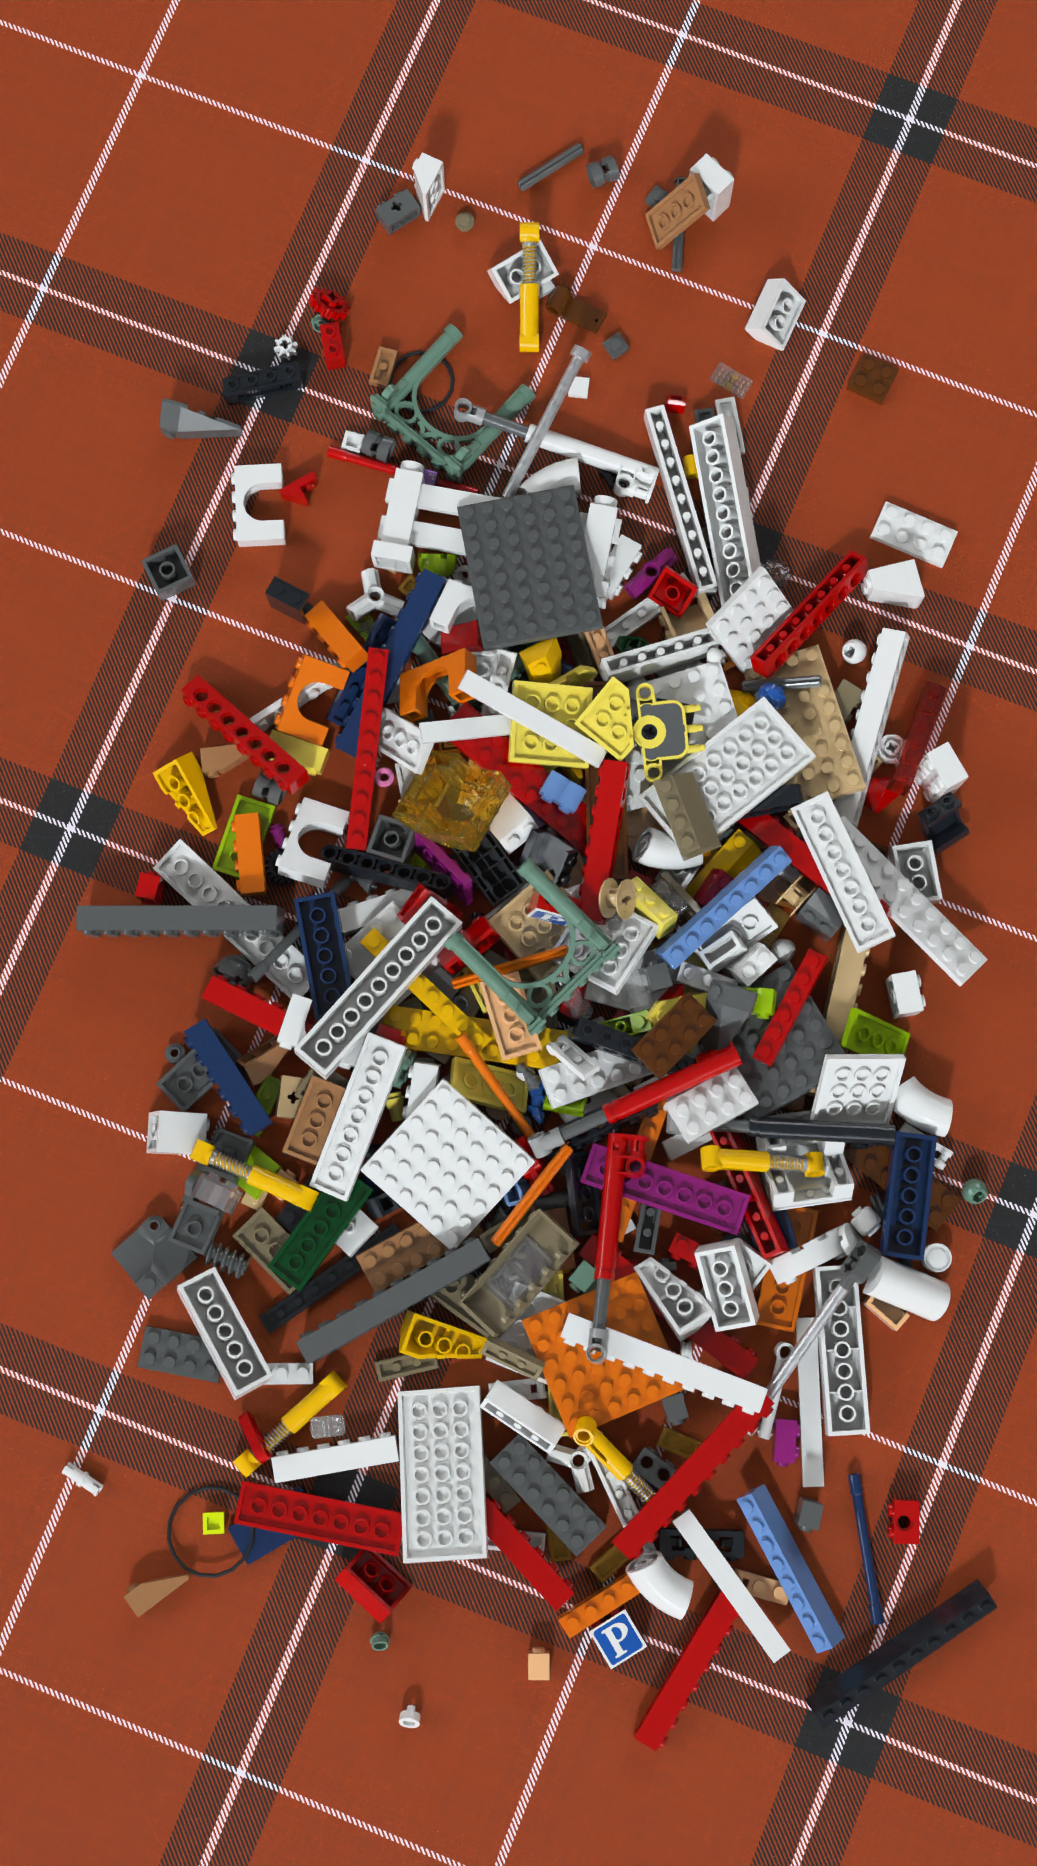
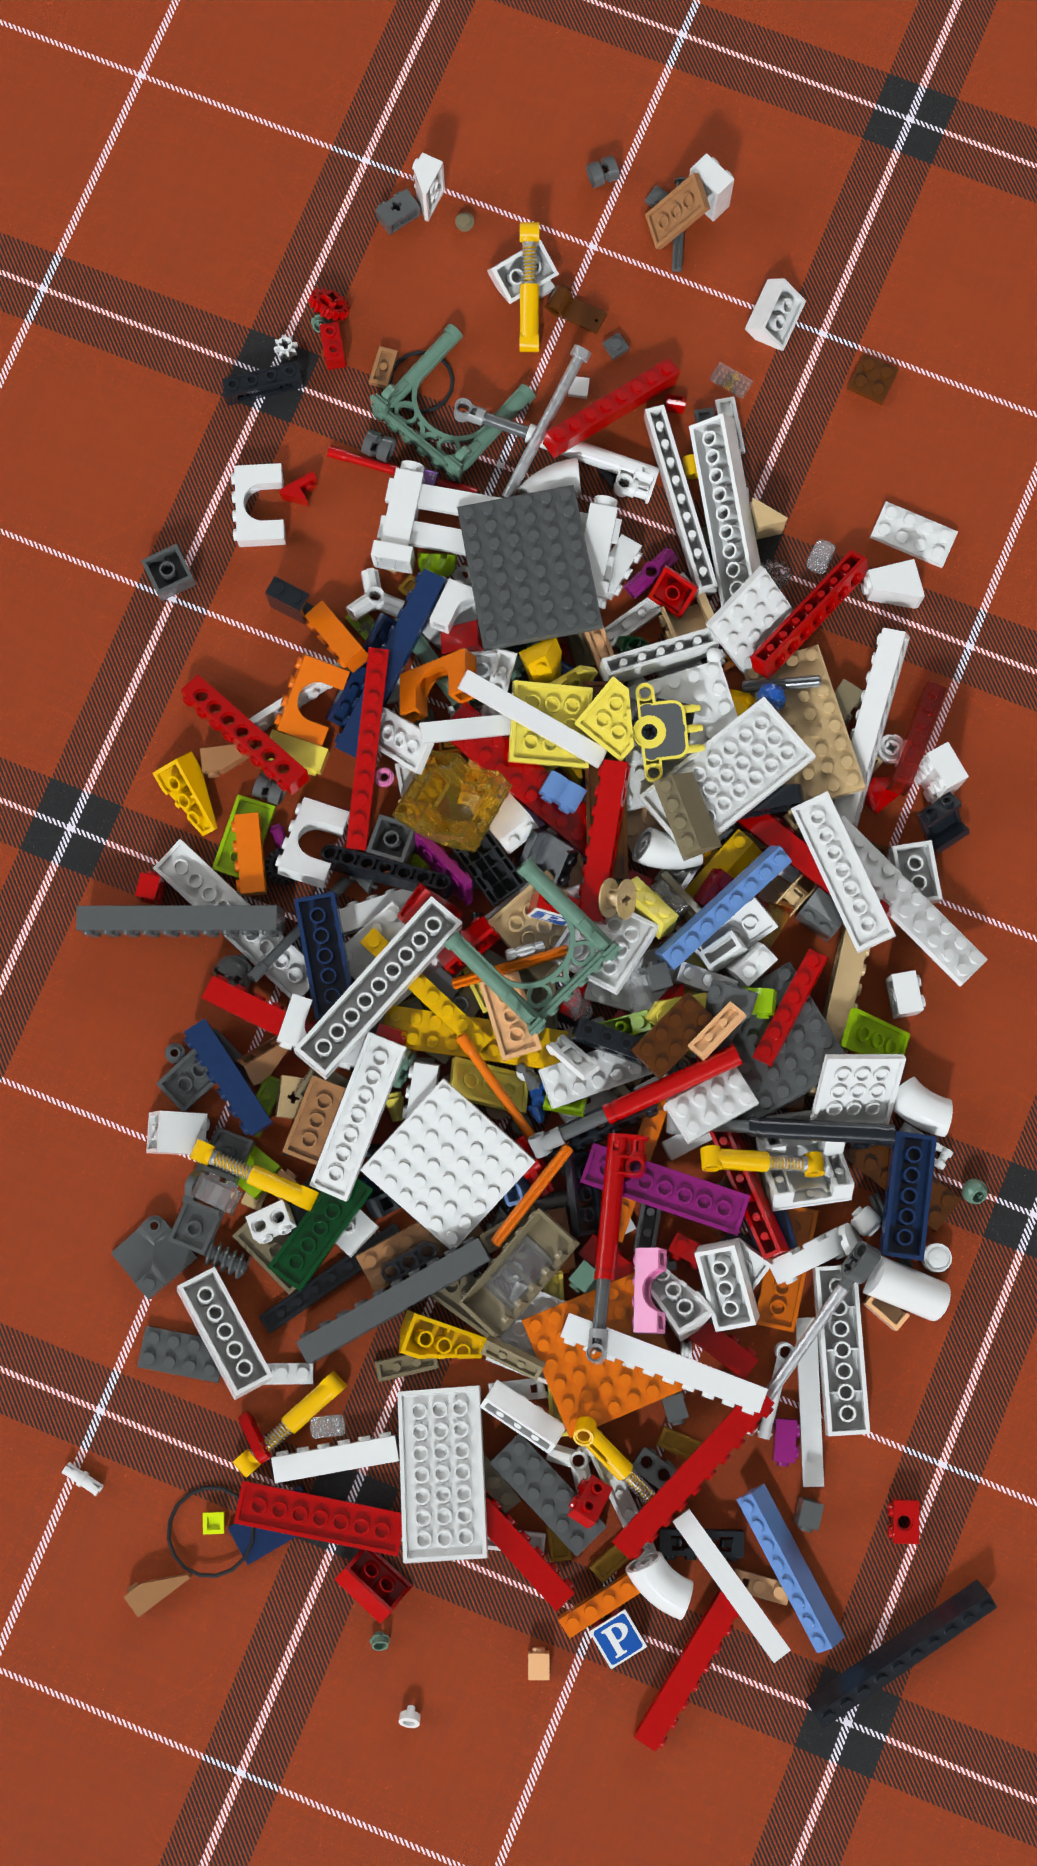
(186, 424): dark grey wedge -> none
(270, 1216): none -> white brick
(353, 442): white tile -> none
(415, 1252): none -> black beam
(525, 950): none -> white axle
(551, 166): dark grey axle -> none
(590, 1501): none -> red brick
(611, 407): none -> red brick
(648, 1265): none -> bright pink arch
(717, 1030): none -> light nougat plate
(766, 520): none -> tan slope
(783, 950): white piece -> none
(820, 556): none -> clear gear
(854, 651): white piece -> none
(874, 1603): dark blue piece -> none

